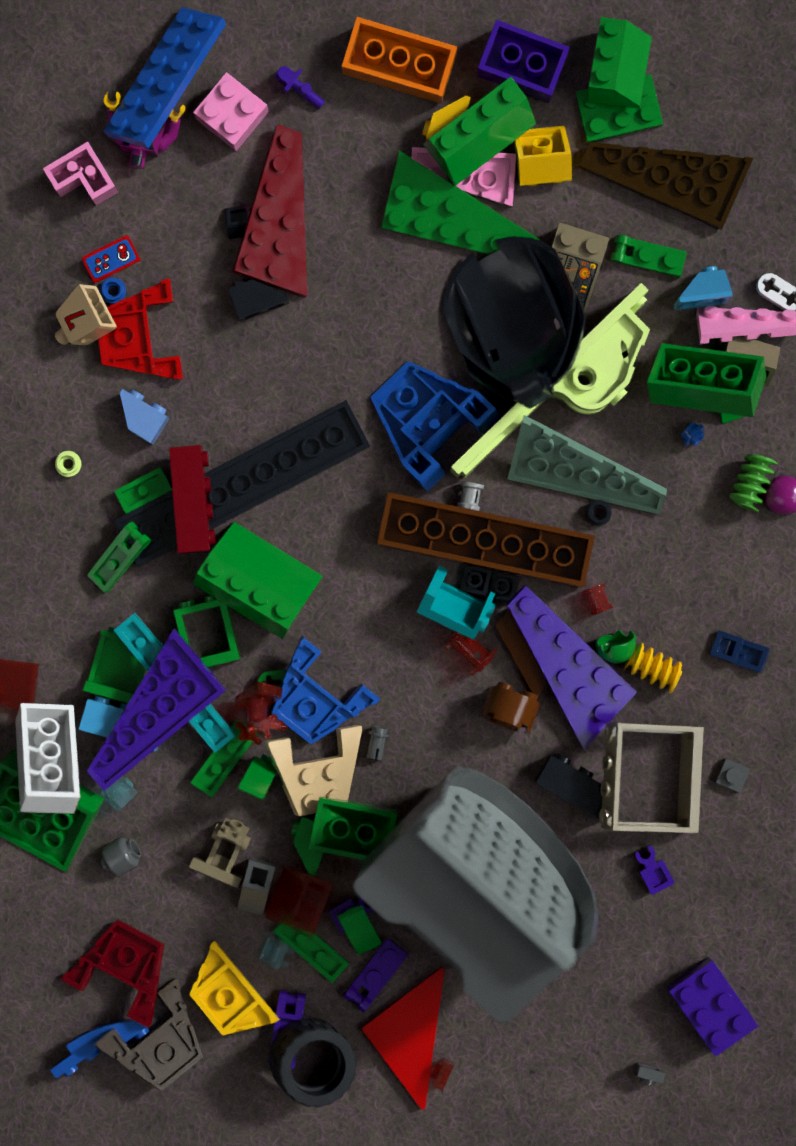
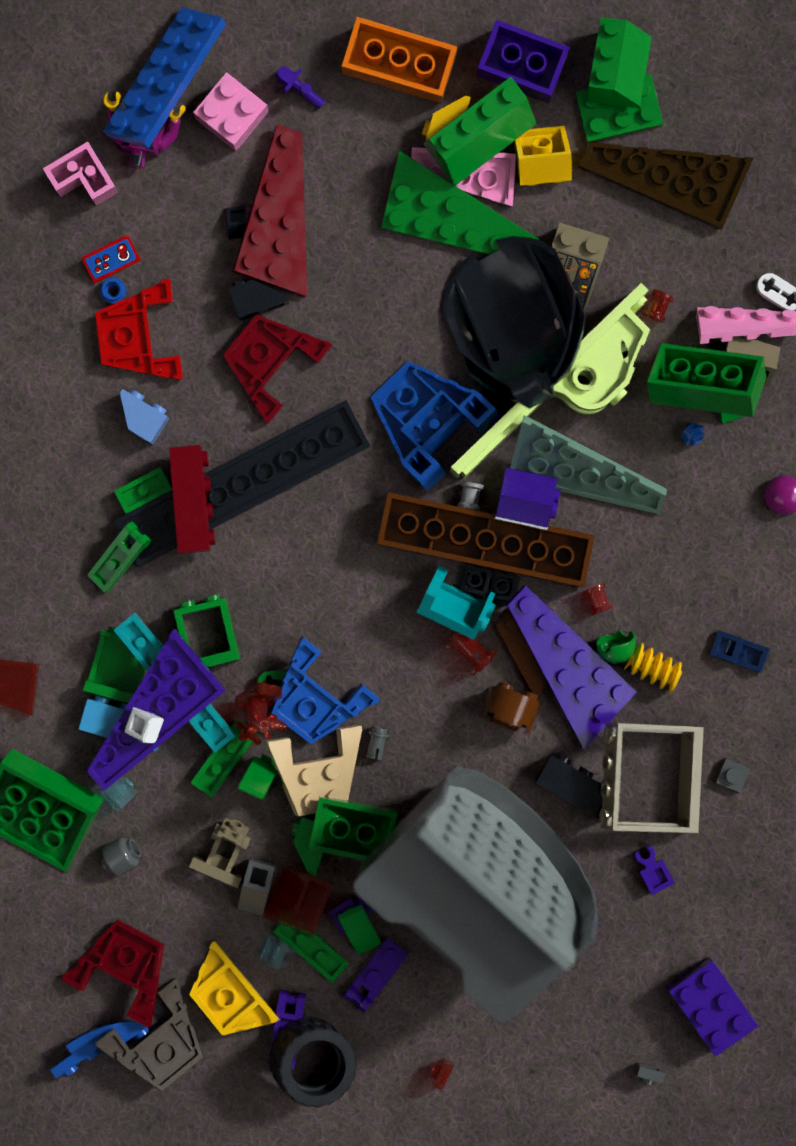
(47, 758): white brick -> none
(59, 464): yellowish green plate -> none
(83, 317): tan torso -> none
(143, 725): none -> white slope
(257, 580): green slope -> none
(260, 354): none -> dark red wing
(407, 1034): red tile -> none
(527, 499): none -> dark purple piece
(601, 505): black plate -> none
(649, 256): green plate -> none
(658, 305): none -> clear red bush
(706, 289): dark azure slope -> none
(752, 481): bright green piece -> none

